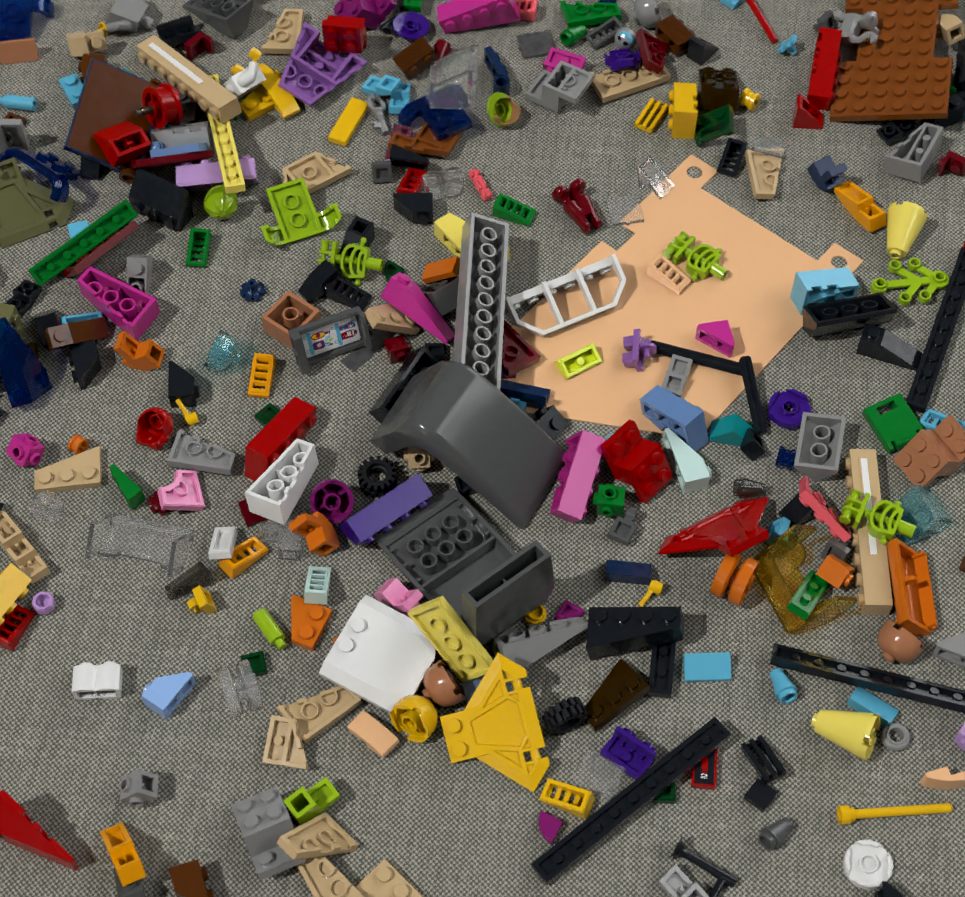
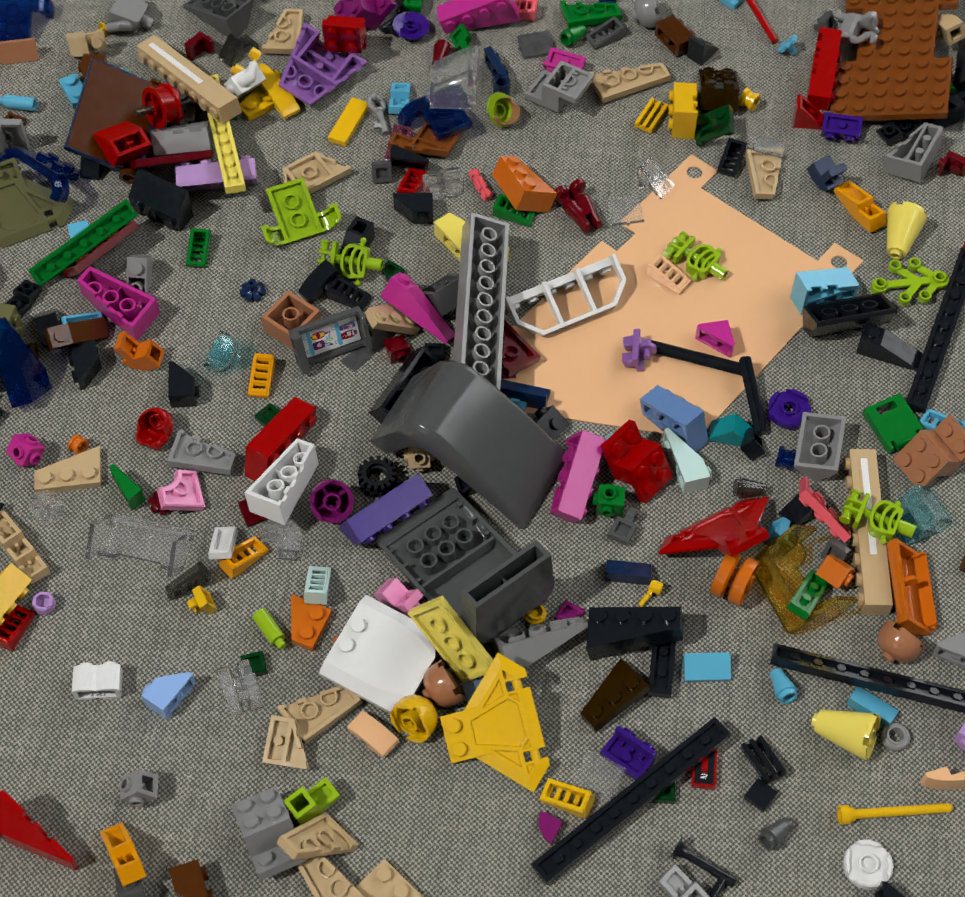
(157, 149): medium blue hinge -> none
(177, 31): black bracket -> none
(190, 418): yellow hand -> none
(219, 204): lime piece -> none
(236, 49): none -> clear smoke slope
(318, 532): orange brick -> none
(381, 86): medium azure slope -> none
(415, 58): reddish brown brick -> none
(441, 270): orange tile -> none
(461, 37): none -> green plate
(522, 185): none -> orange wedge
(565, 716): black tyre -> none
(578, 361): neon yellow slope -> none
(622, 58): dark purple plate -> none
(625, 38): light grey piece -> none
(652, 51): dark red wing -> none
(677, 374): light grey slope -> none
(841, 127): none -> dark purple bracket

